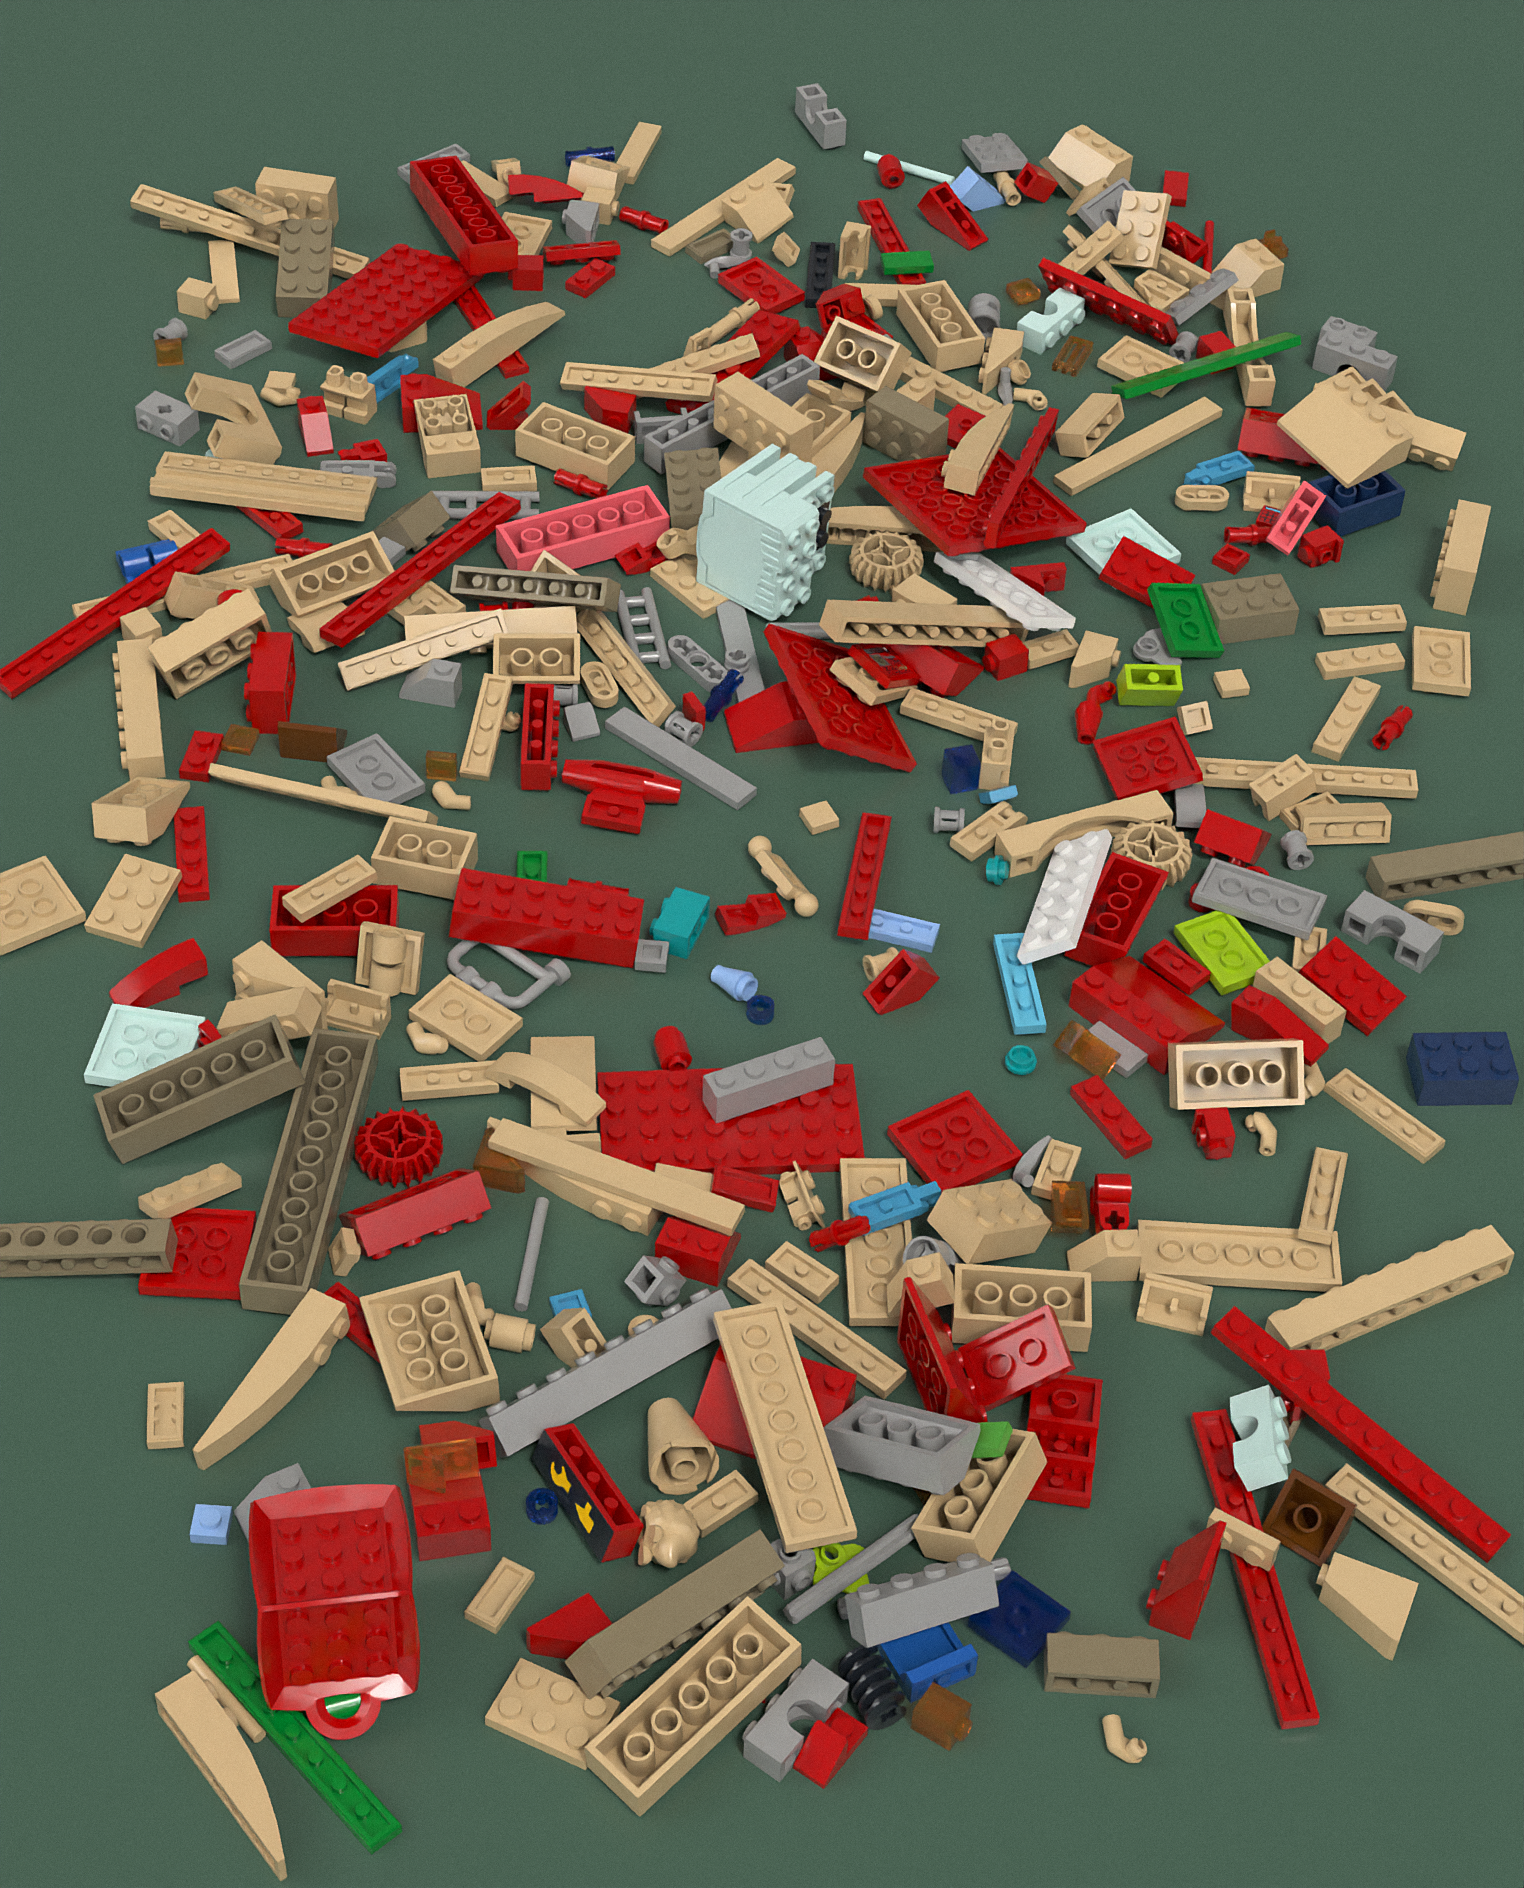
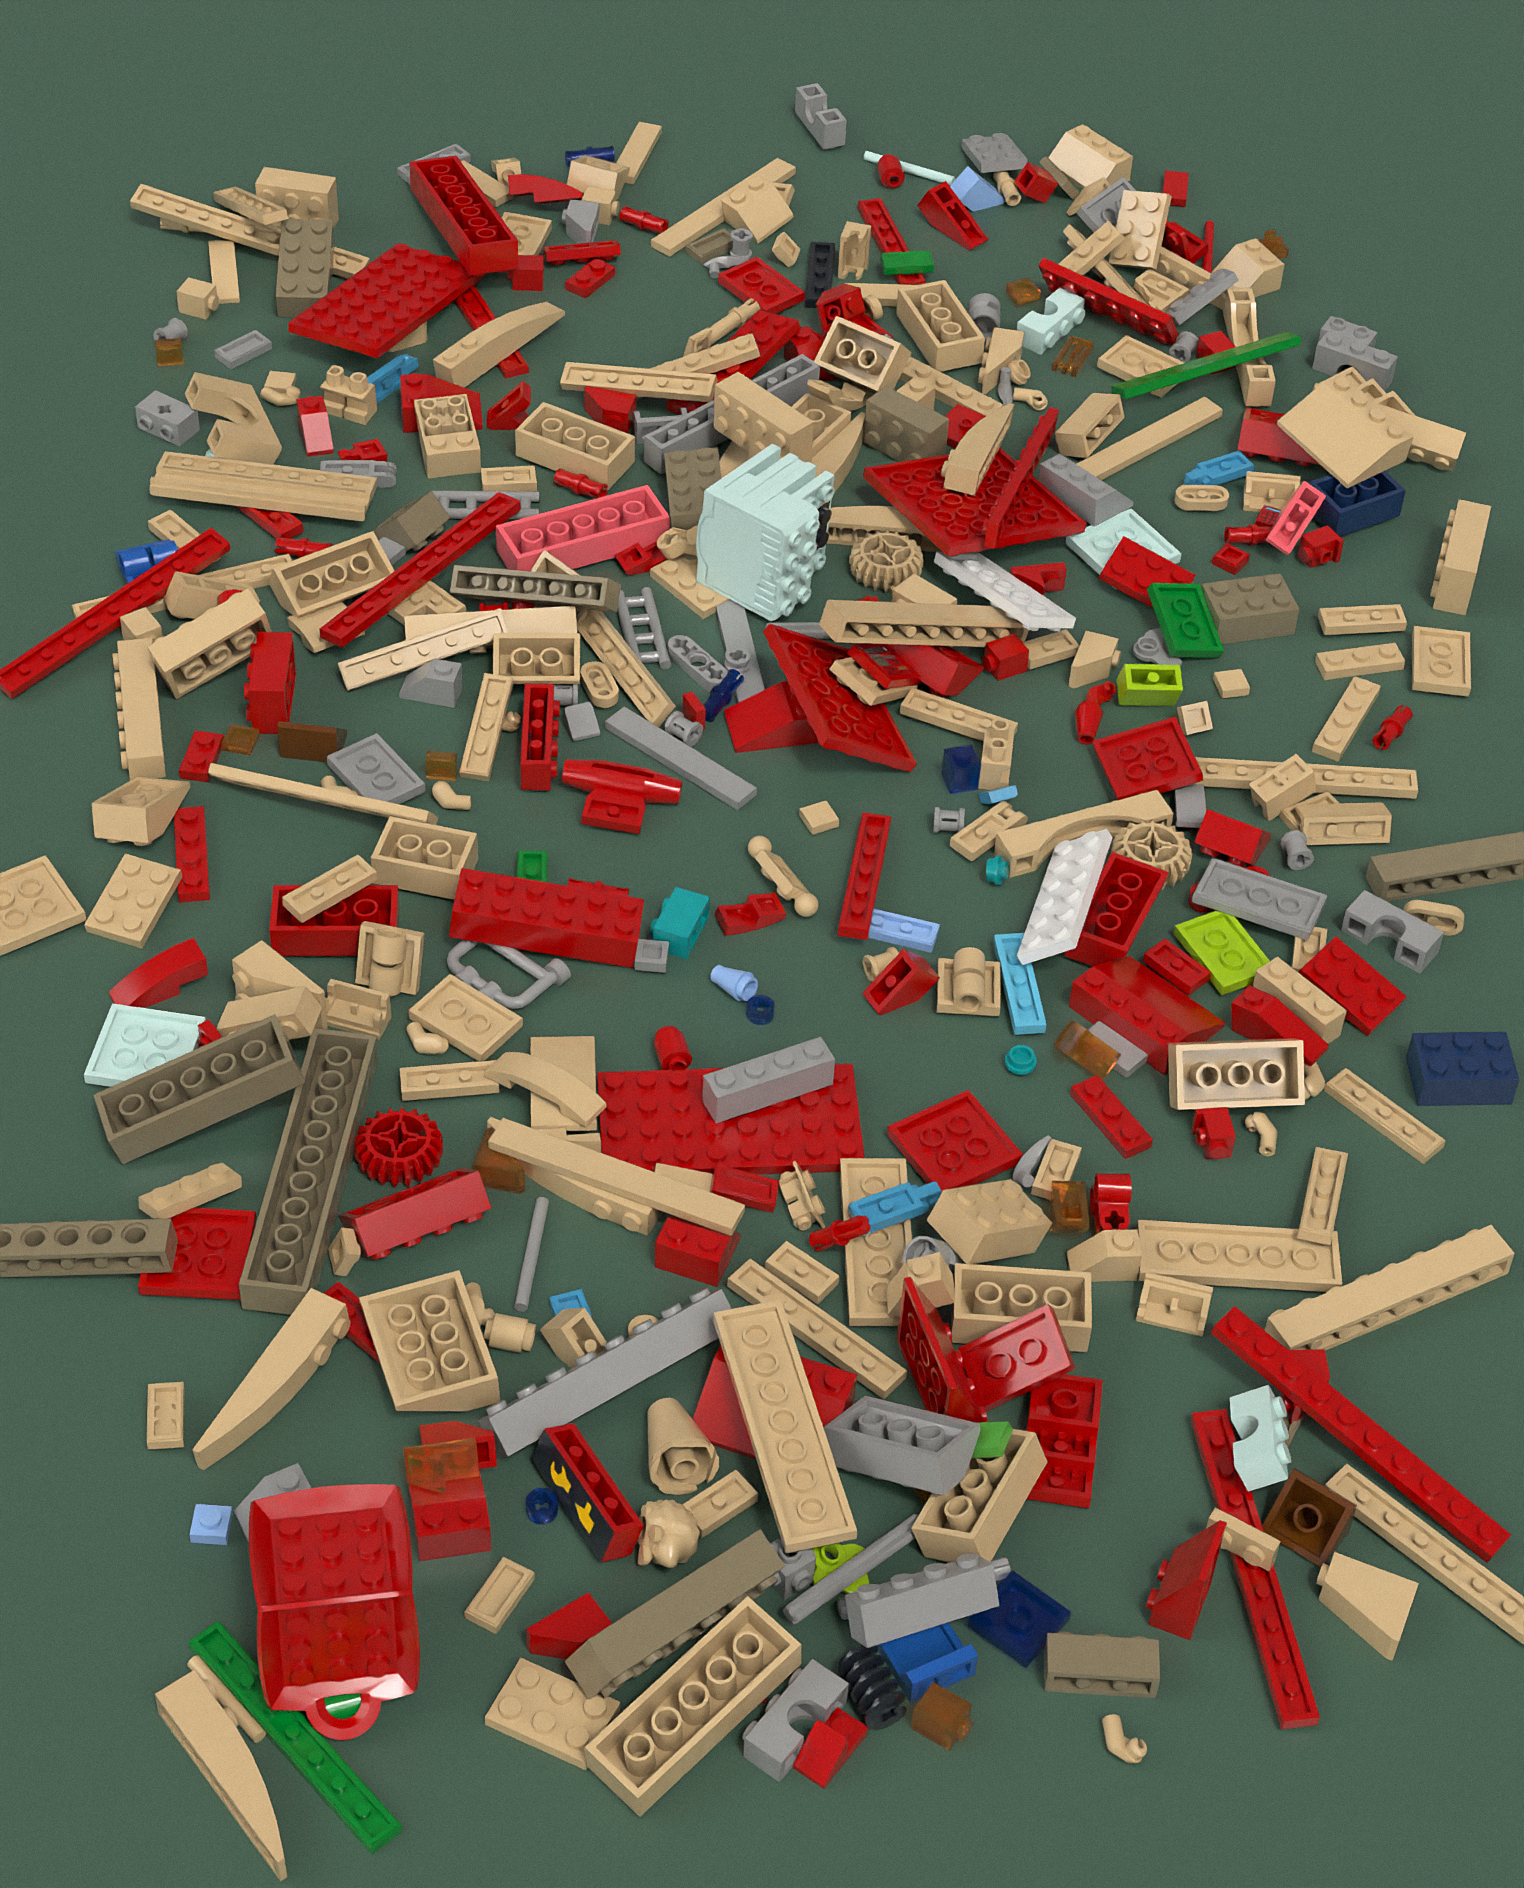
(655, 1280): light grey brick -> none
(968, 984): none -> tan plate
(1082, 491): none -> light grey slope

